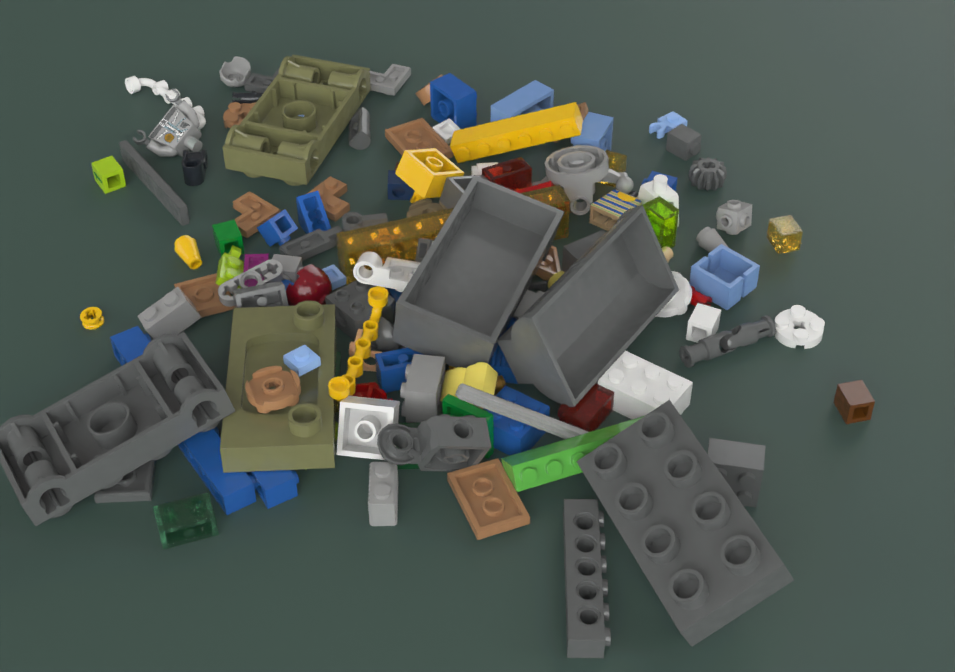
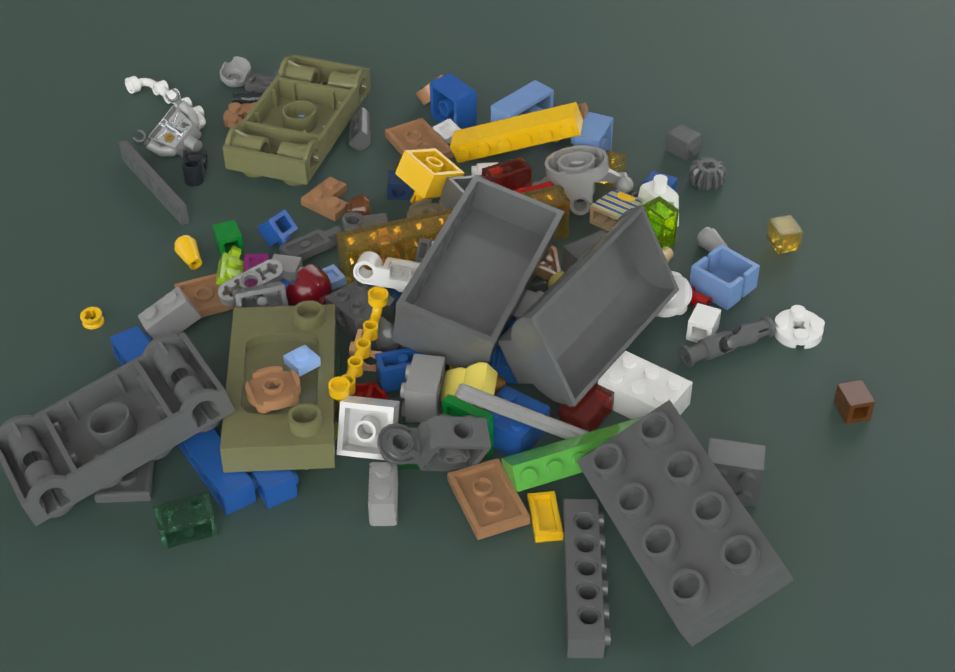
(108, 174): lime brick -> none
(254, 213): medium nougat plate -> none
(312, 212): blue slope -> none
(358, 204): none -> reddish brown cone
(391, 80): light grey plate -> none
(545, 516): none -> yellow tile
(666, 123): light blue plate -> none
(734, 216): light grey brick -> none

